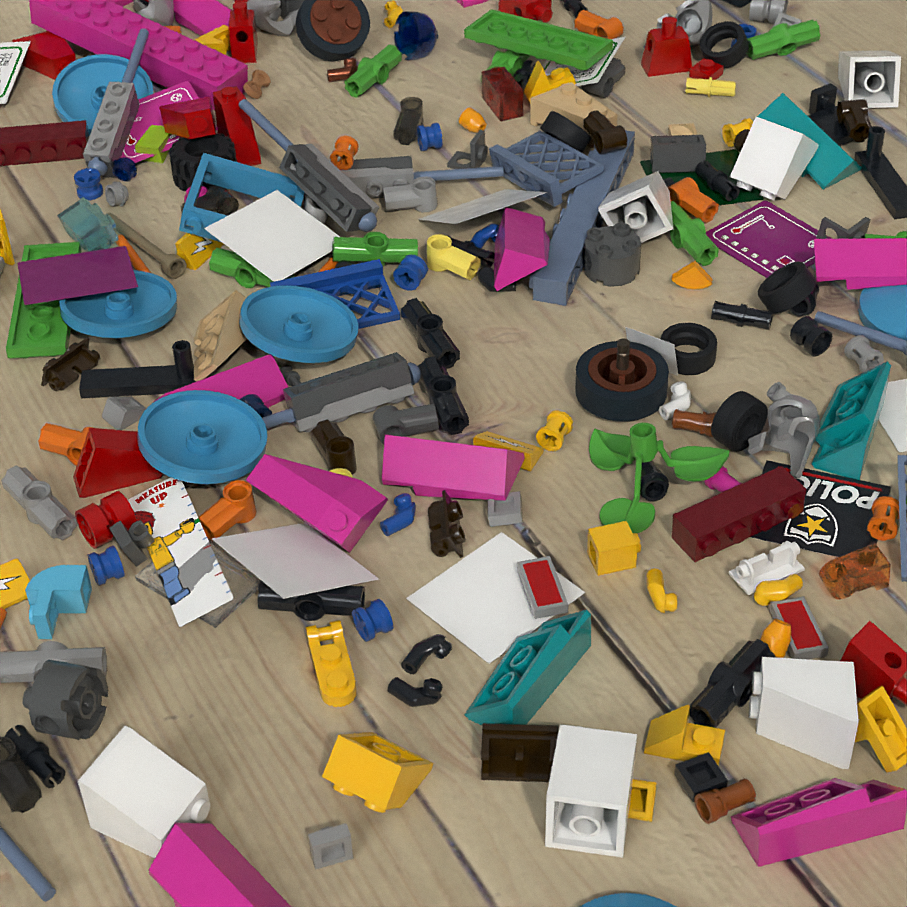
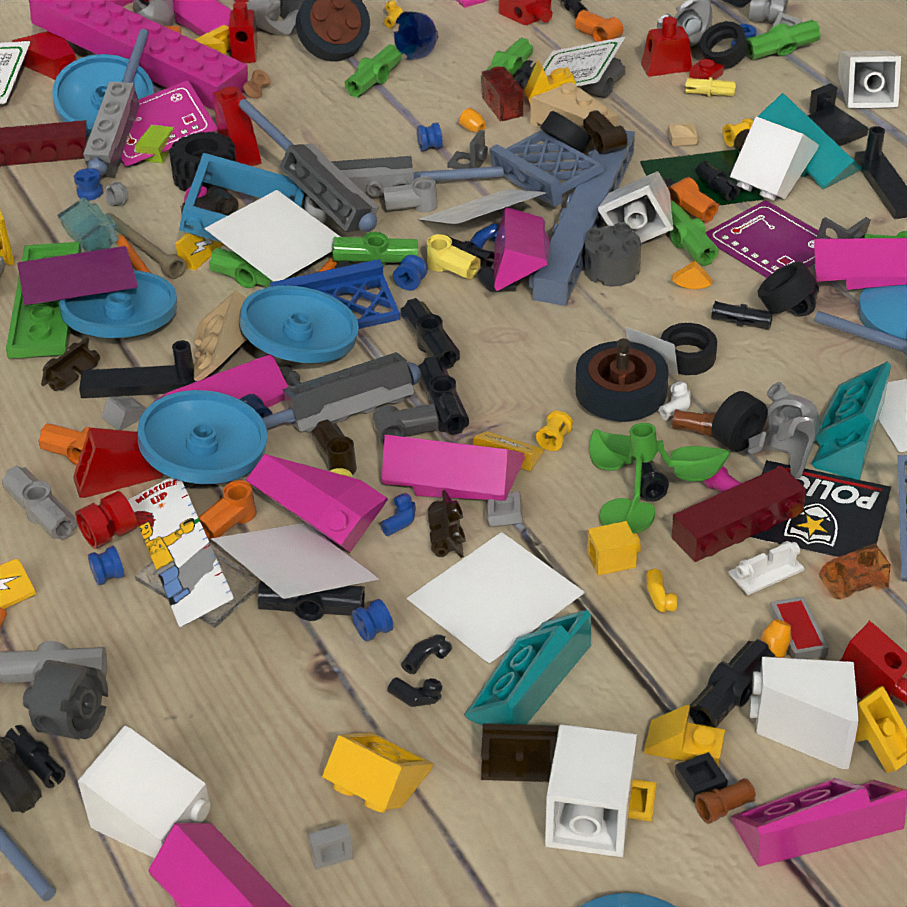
(55, 592): medium azure brick -> none
(124, 169): clear blue plate -> none
(133, 540): dark grey tile -> none
(189, 118): red slope -> none
(332, 664): yellow plate -> none
(341, 149): orange bush -> none
(343, 73): copper arm -> none
(408, 120): clear smoke piece -> none
(539, 39): bright green plate -> none
(542, 587): tile -> none
(677, 153): dark grey hinge -> none
(777, 589): yellow arm -> none
(814, 338): black wheel -> none
(855, 118): dark brown piece -> none
(863, 353): light grey bush -> none
(879, 510): orange bush -> none

